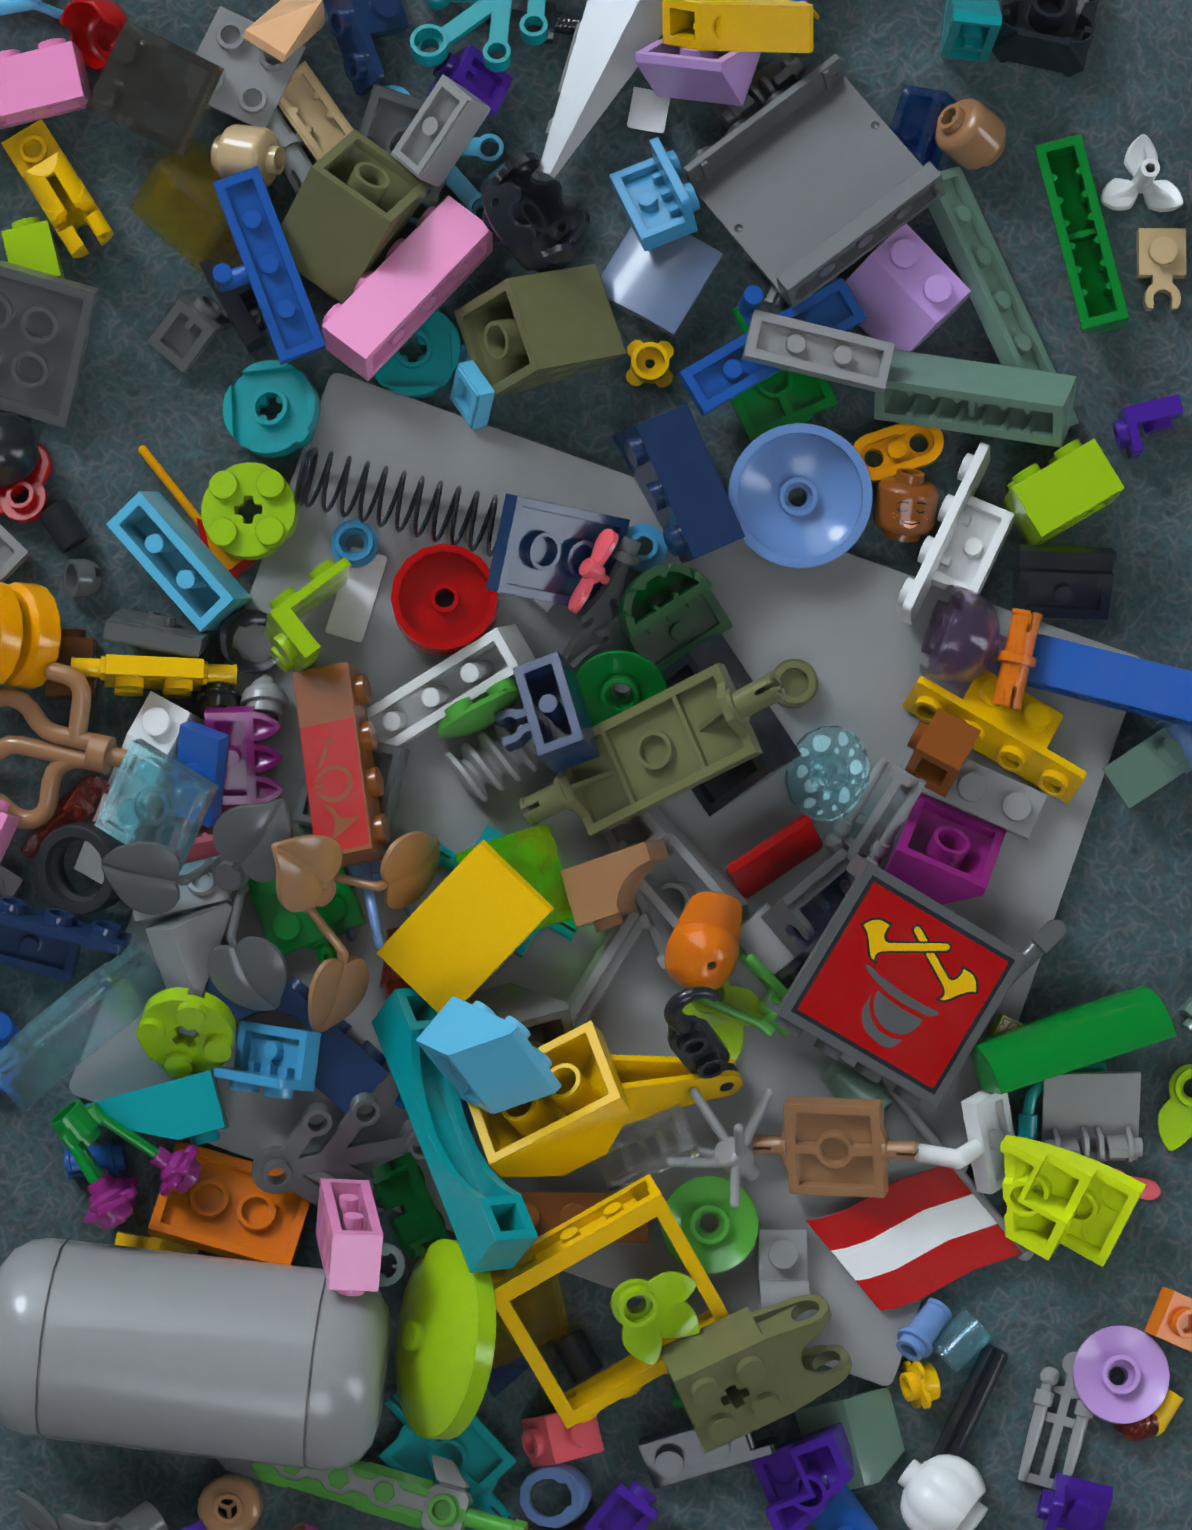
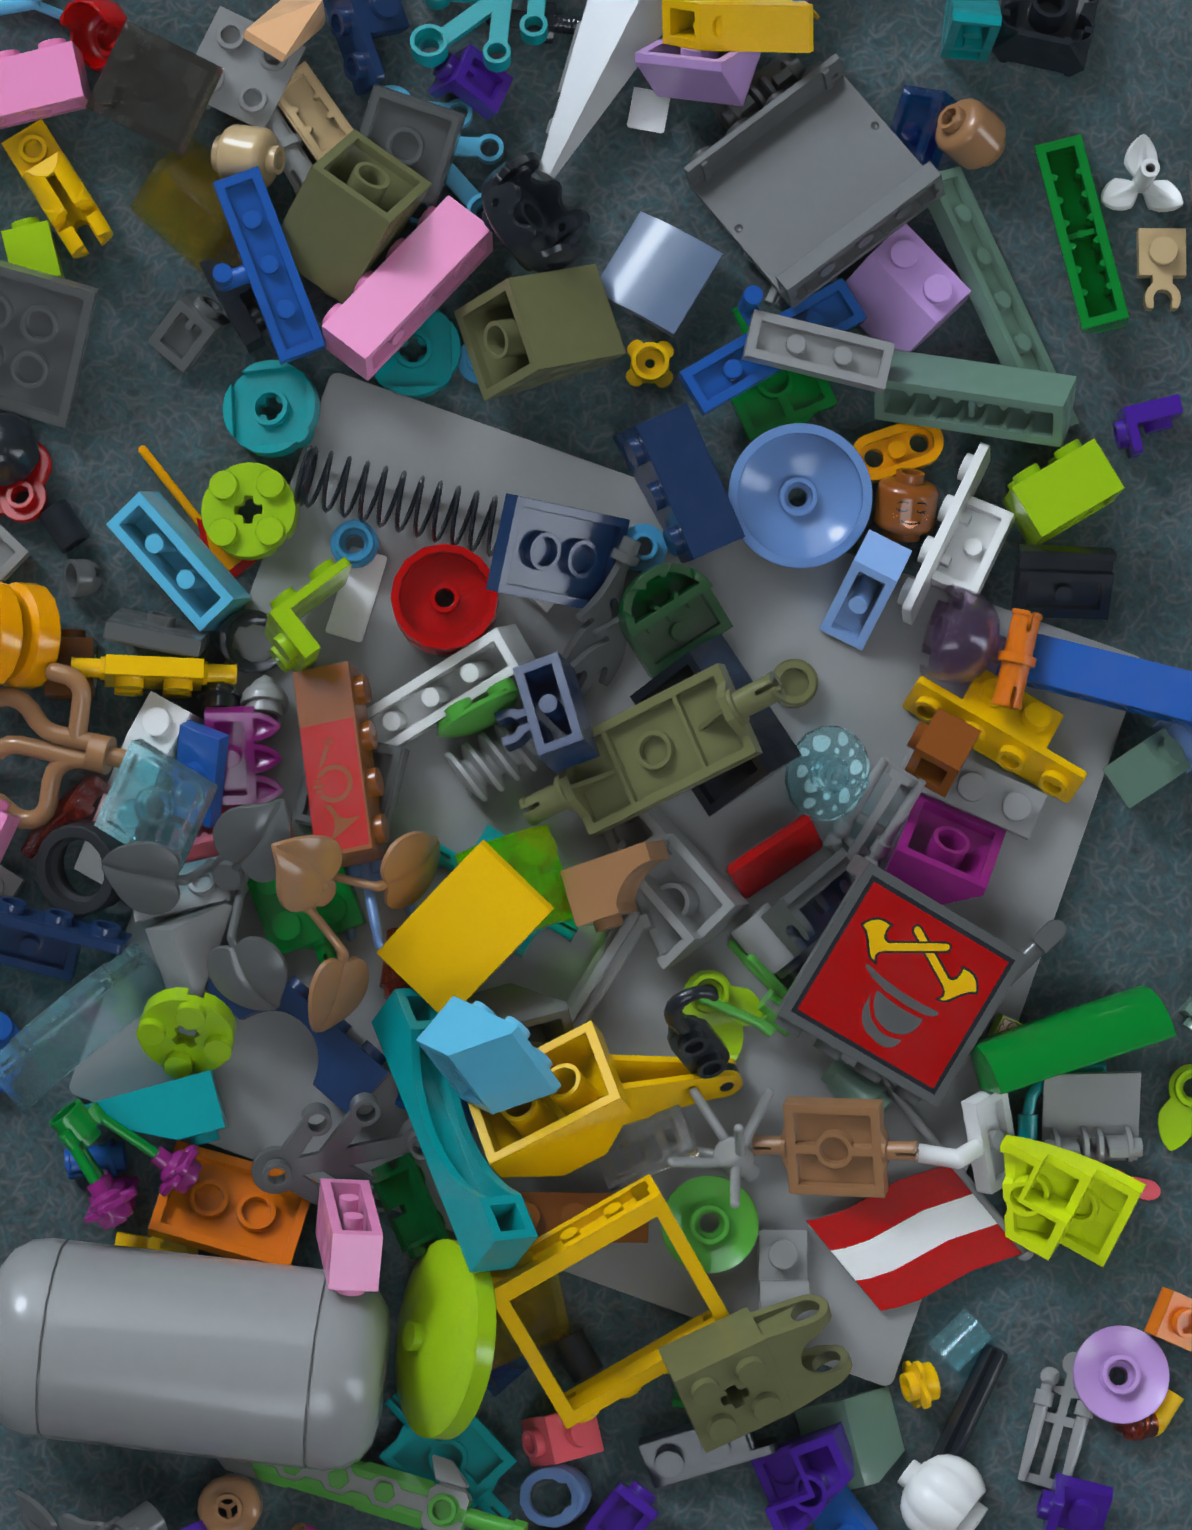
(273, 1058): dark azure bracket -> none
(388, 1248): light aqua bush -> none
(440, 131): light grey slope -> none
(472, 394): medium azure tile -> none
(593, 569): coral piece -> none
(617, 667): green dish -> none
(656, 199): dark azure bracket -> none
(658, 1316): lime plate -> none
(705, 934): orange cap -> none
(865, 590): none -> light blue slope
(917, 1338): medium blue pin -> none

